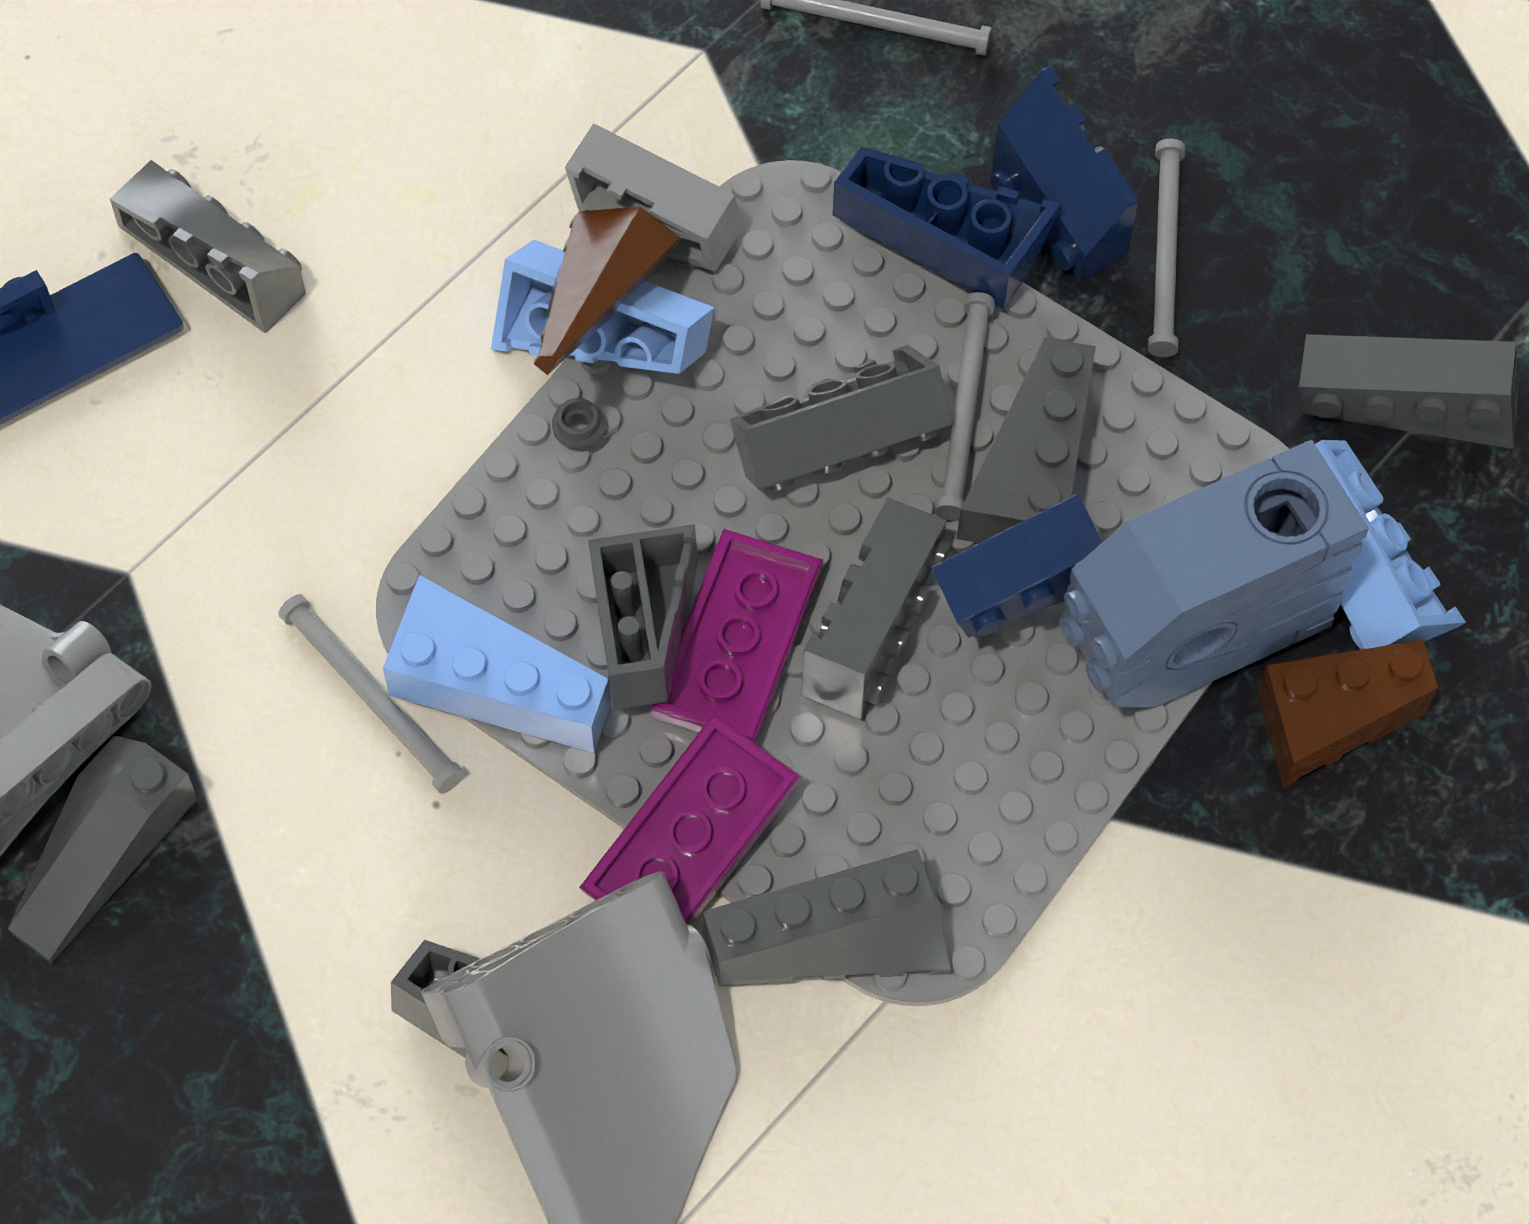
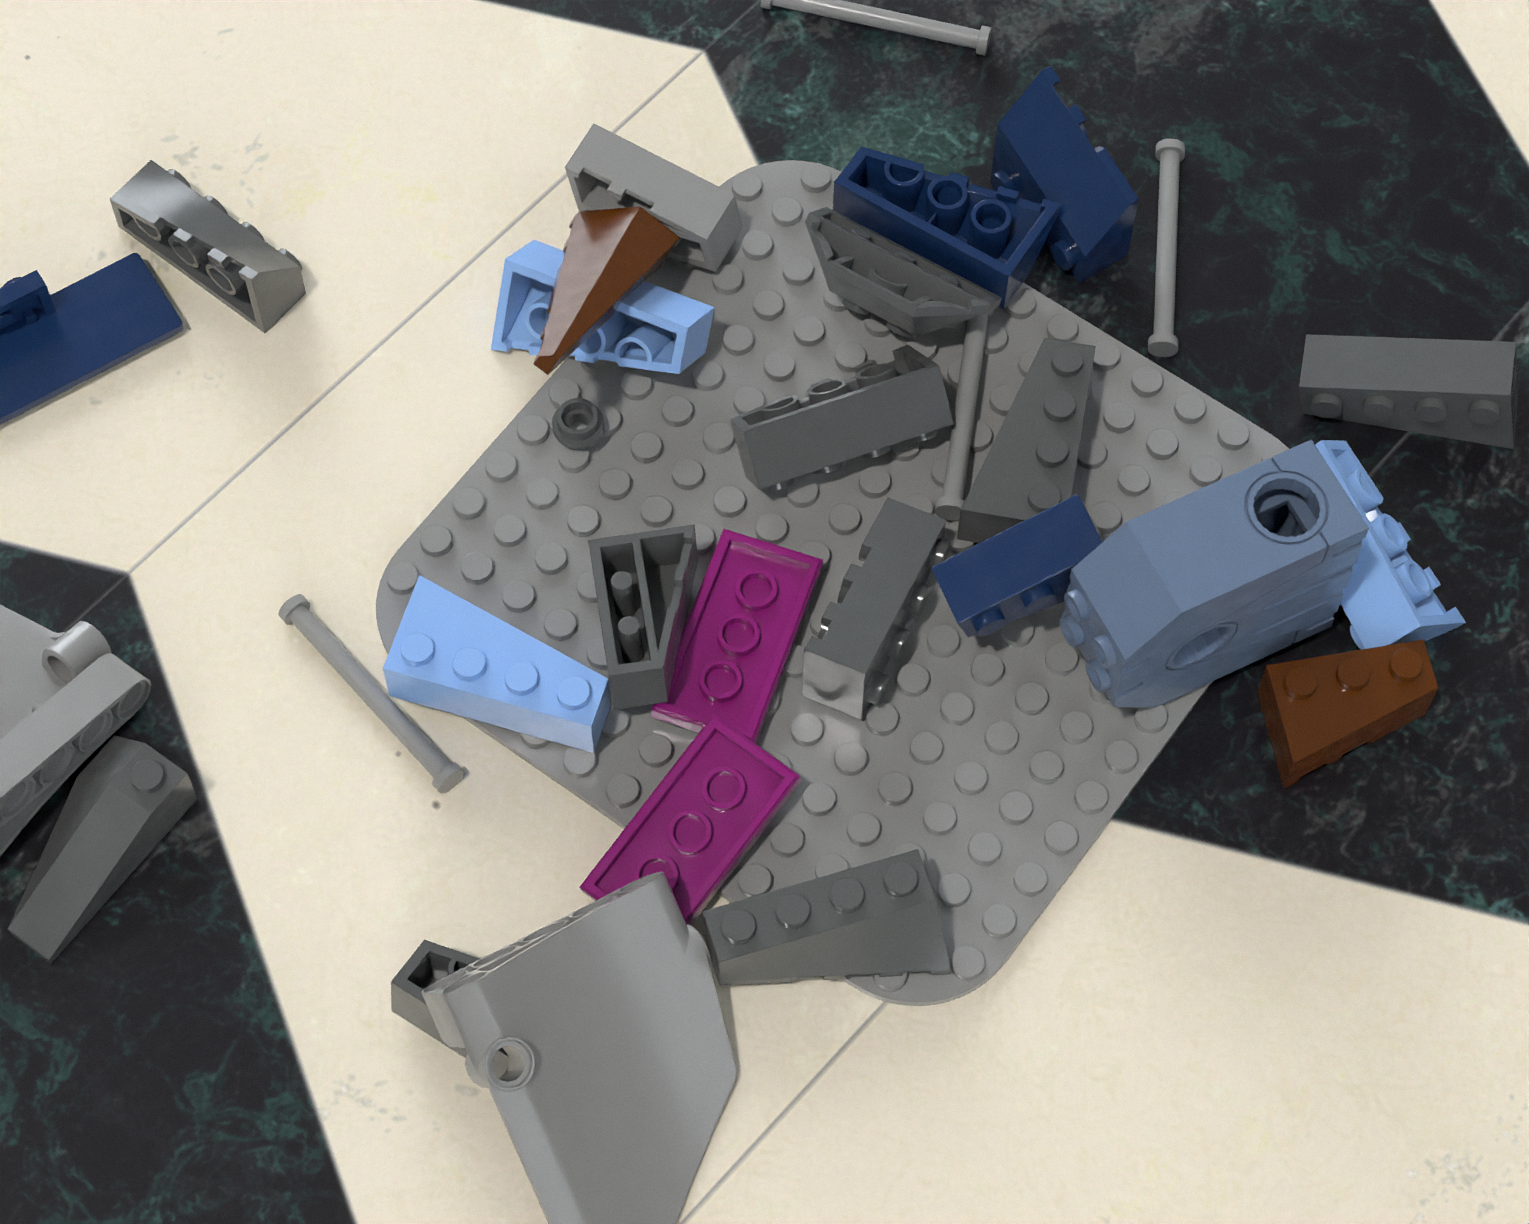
(890, 279): none -> dark grey wedge

